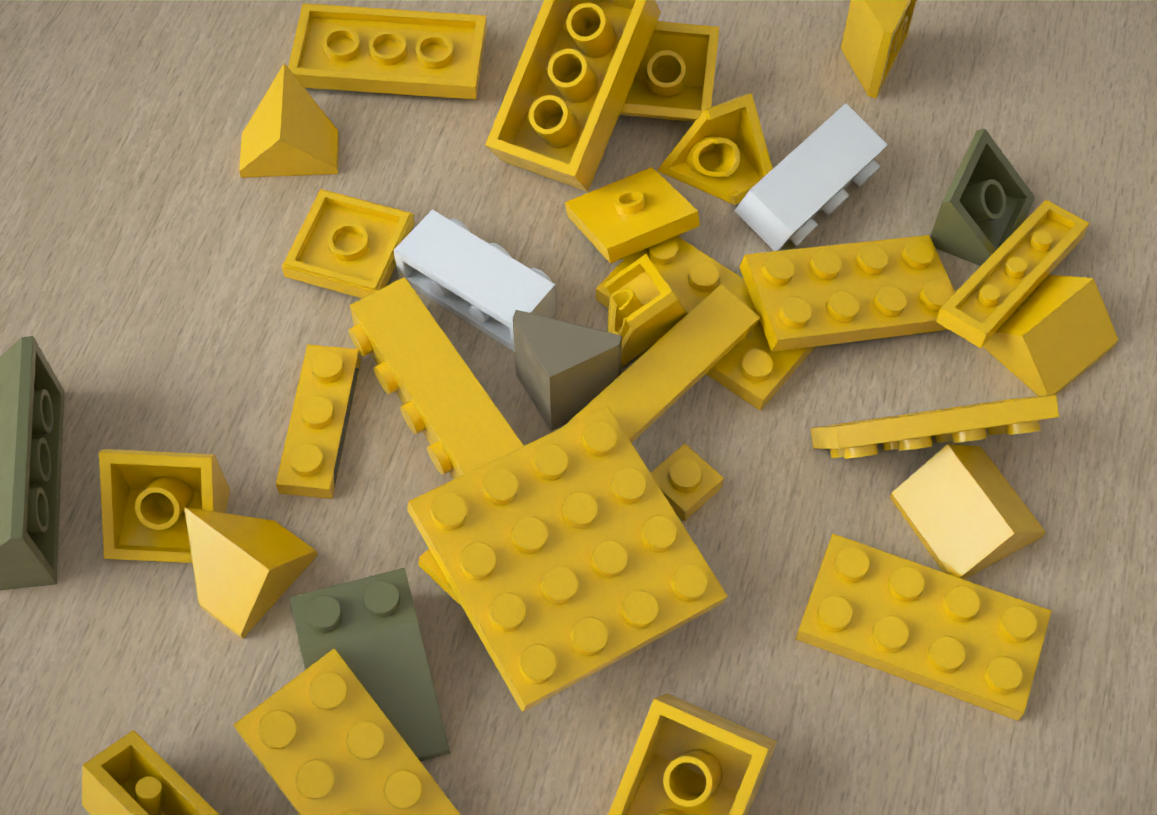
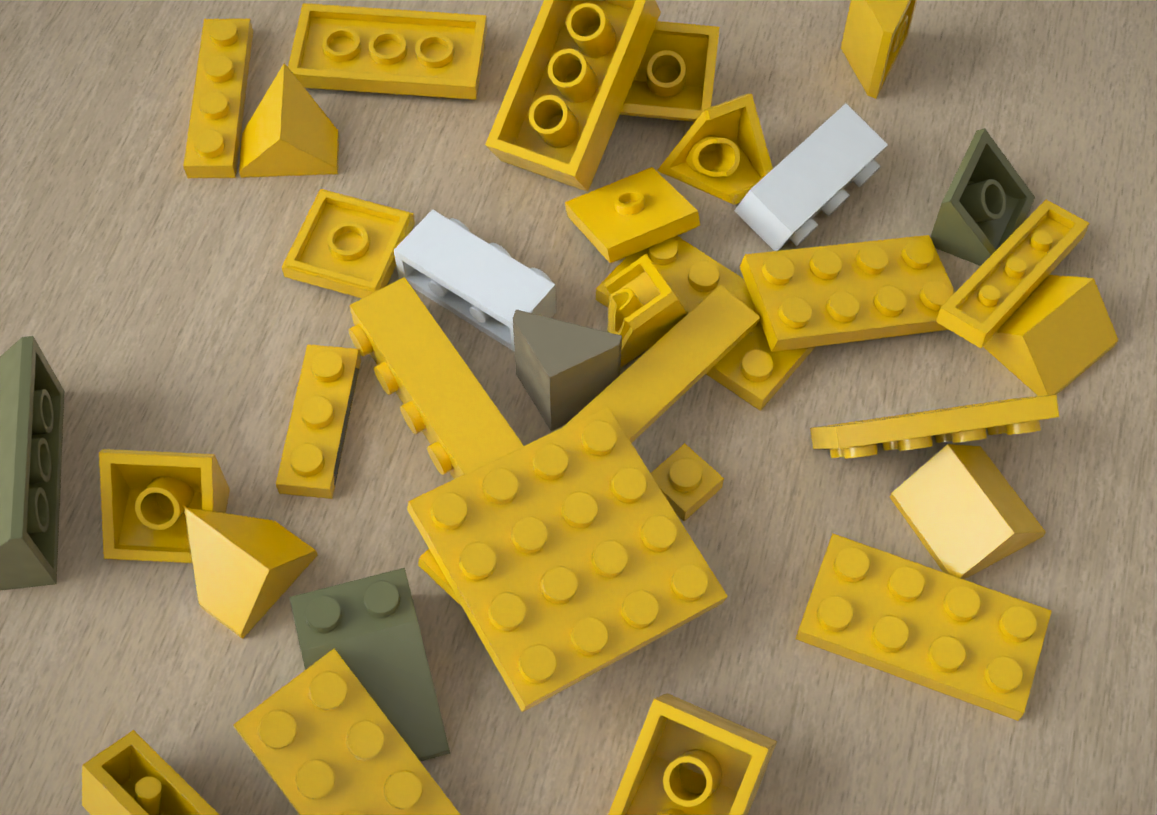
(218, 99): none -> yellow plate

